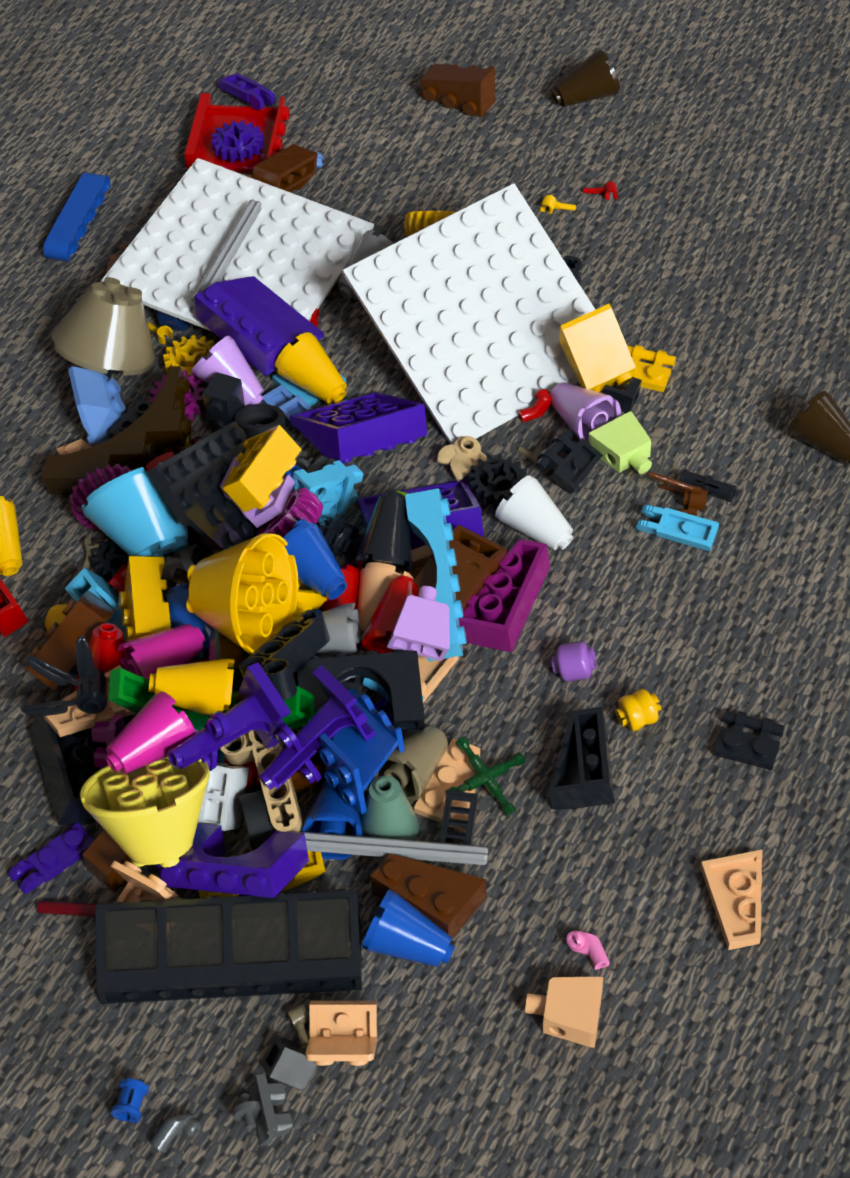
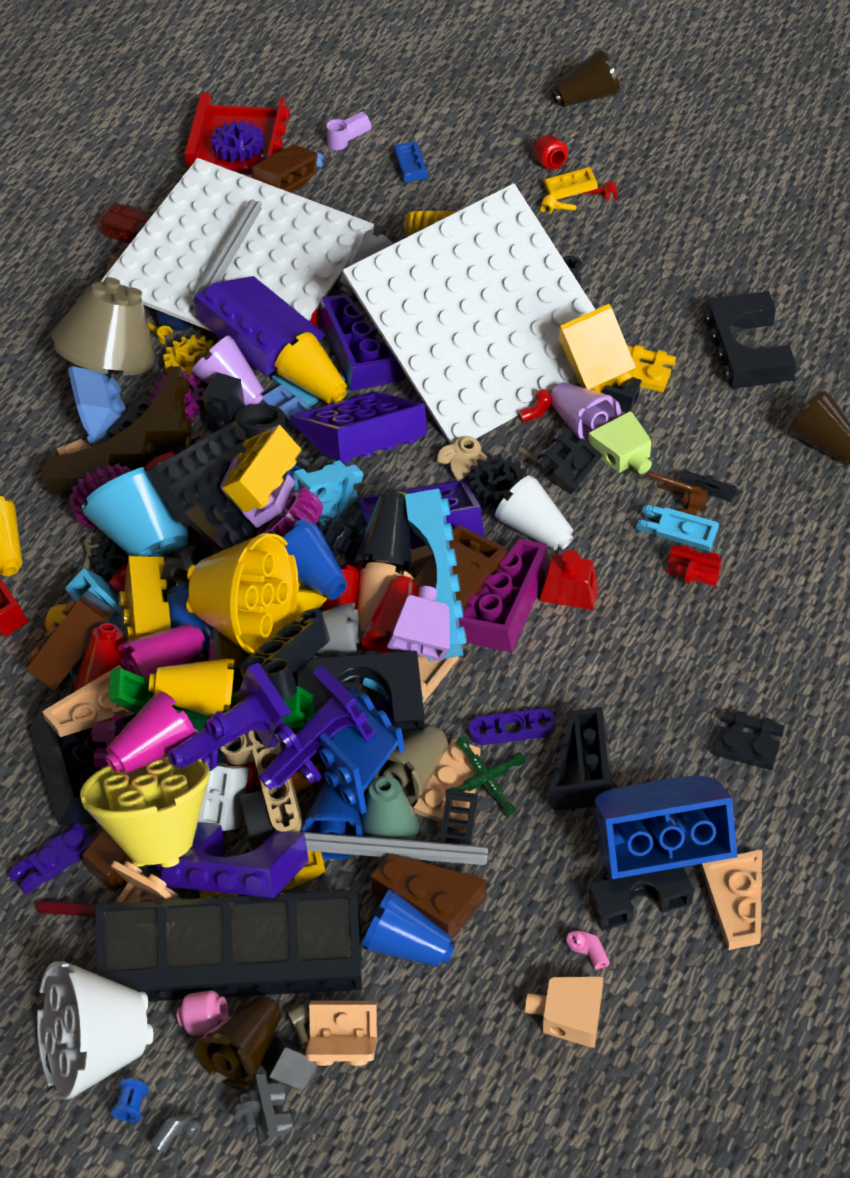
(75, 216): blue beam -> none
(88, 1027): none -> white cone
(91, 684): black plant -> none
(123, 222): none -> clear red brick
(202, 1012): none -> bright pink head
(240, 1042): none -> dark brown cone
(247, 90): dark purple hinge -> none
(342, 131): none -> lavender piece
(357, 346): none -> dark purple wedge
(410, 161): none -> blue plate
(460, 88): reddish brown wedge -> none
(519, 718): none -> dark purple beam
(550, 152): none -> red head
(570, 581): none -> red torso
(571, 183): none -> yellow plate
(574, 661): medium lavender head -> none
(613, 897): none -> black arch
(638, 709): yellow piece -> none
(665, 825): none -> blue brick
(694, 565): none -> red hips
(742, 364): none -> black arch

